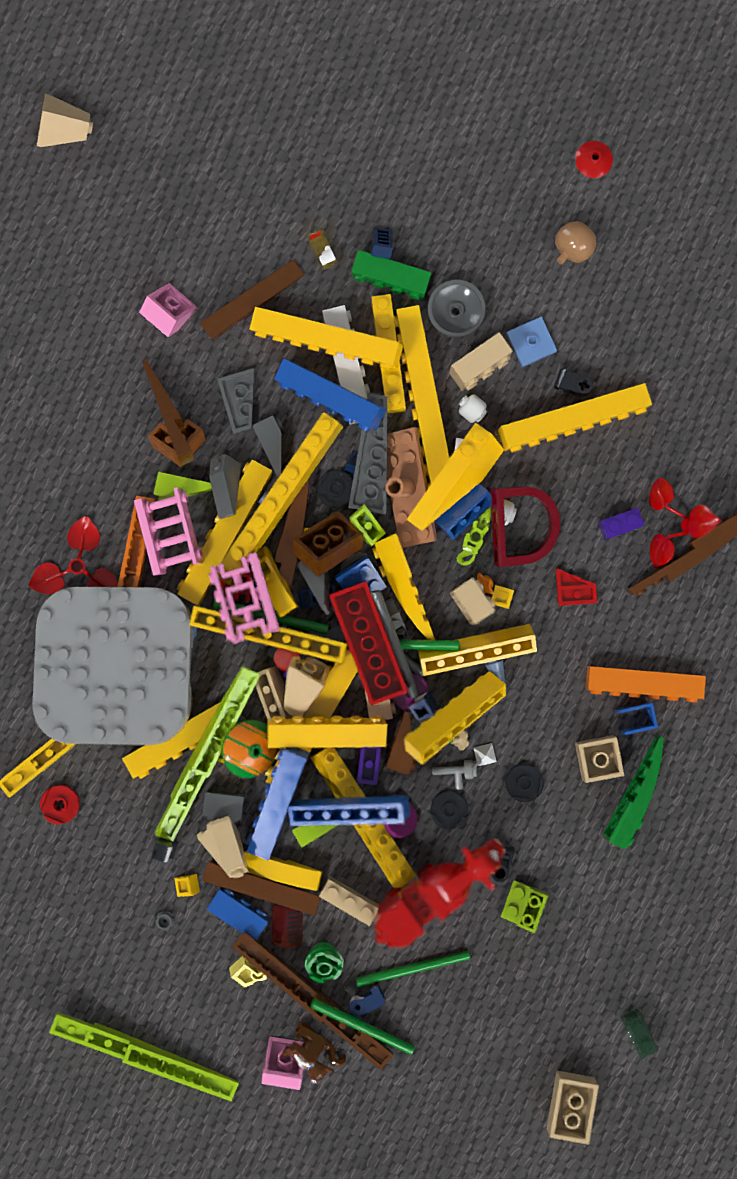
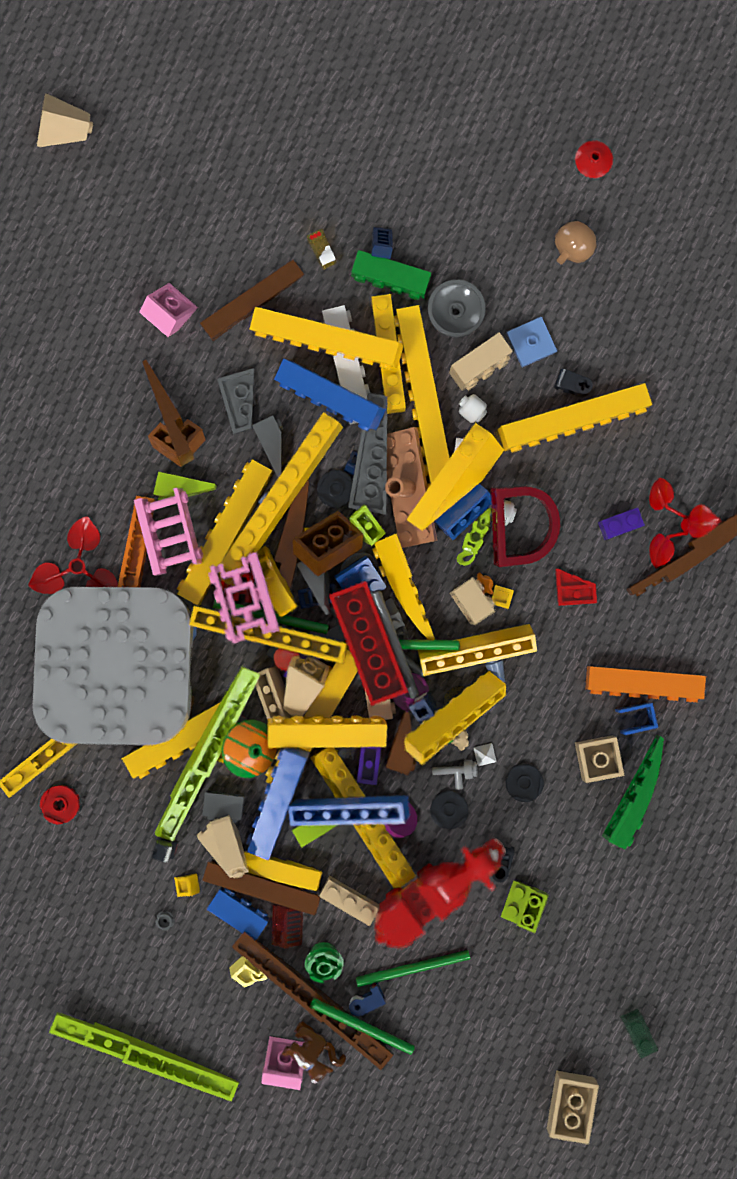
(225, 482): dark grey slope -> none

